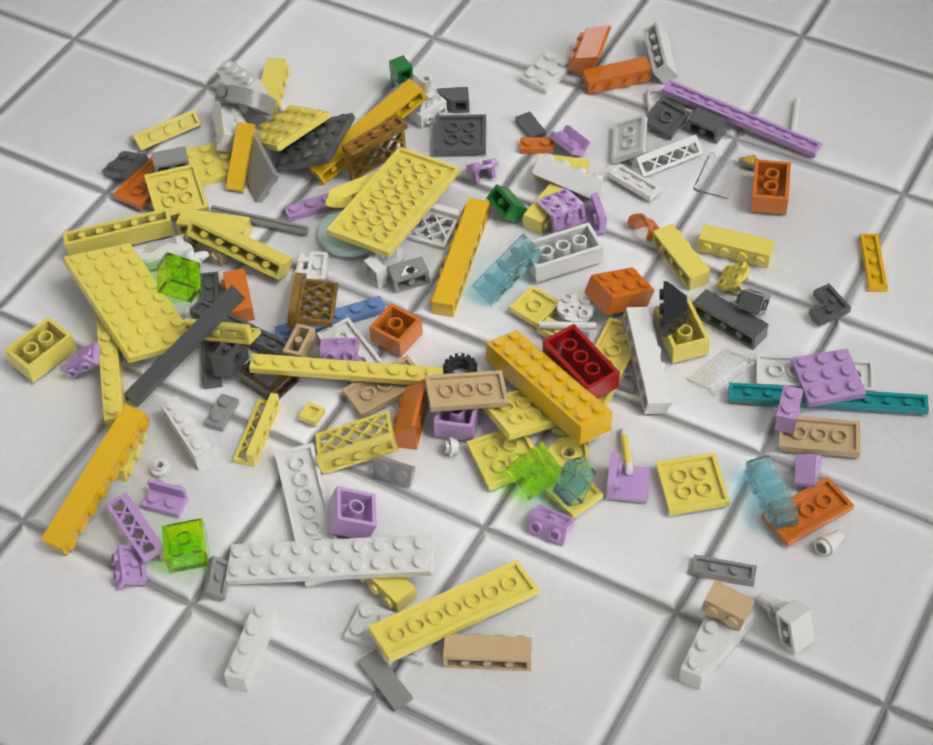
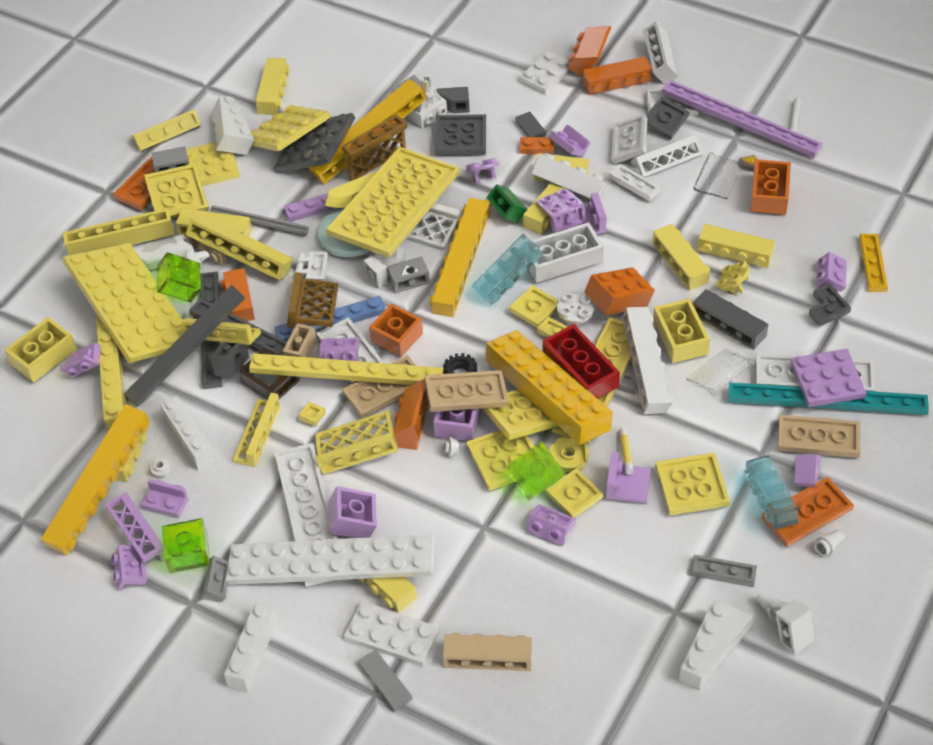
(125, 165): dark grey plate -> none
(221, 412): light grey plate -> none
(234, 74): white wedge -> none
(240, 156): yellow tile -> none
(246, 98): light grey arch -> none
(260, 172): light grey tile -> none
(394, 471): light grey plate -> none
(400, 70): green brick -> none
(452, 611): light yellow plate -> none
(562, 325): white bar -> none
(574, 481): clear light blue brick -> none
(639, 221): orange piece -> none
(673, 308): black slope -> none
(707, 125): dark grey brick -> none
(727, 605): tan brick -> none
(753, 301): dark grey brick -> none
(788, 409): lavender brick -> none
(831, 270): none -> lavender bracket

